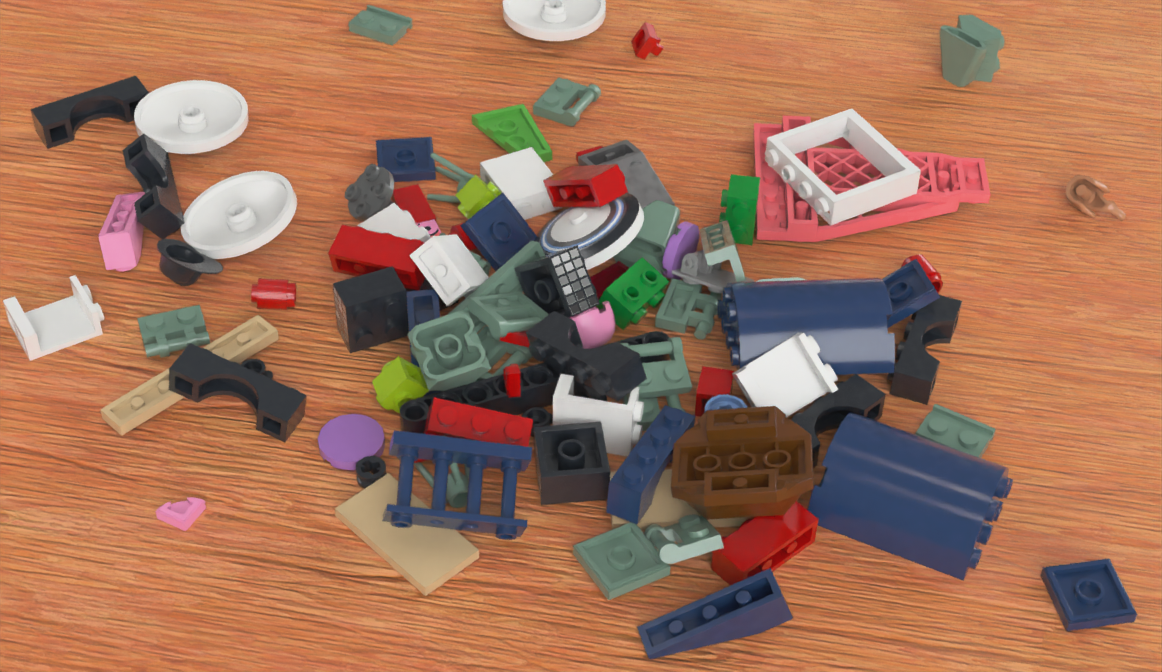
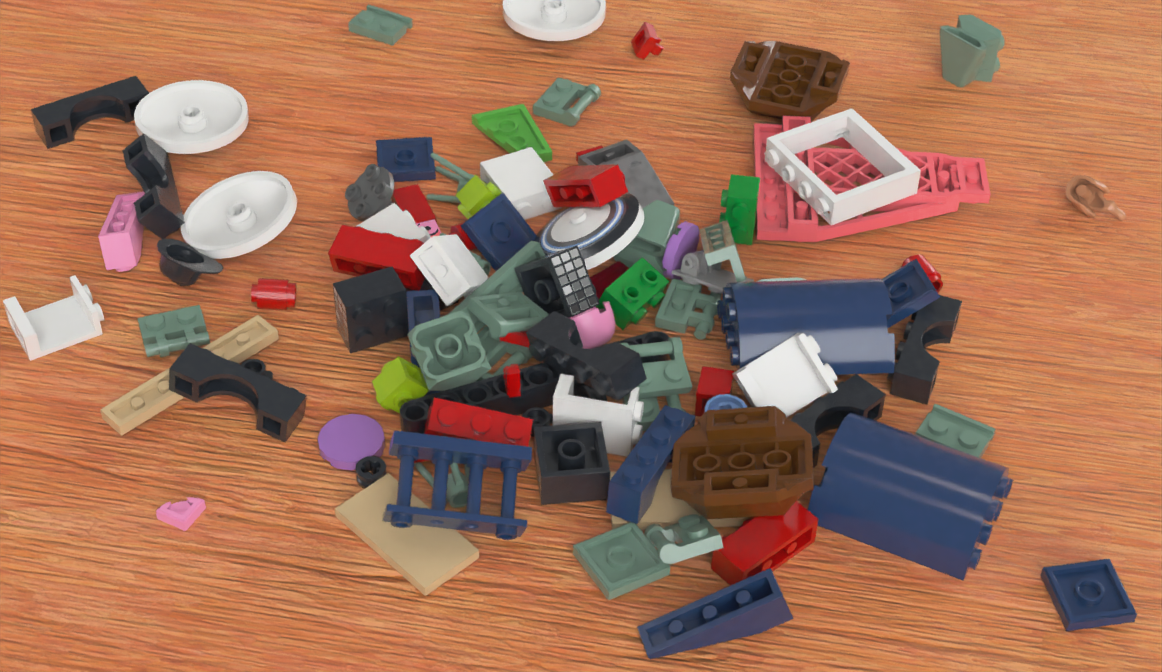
(787, 79): none -> reddish brown piece

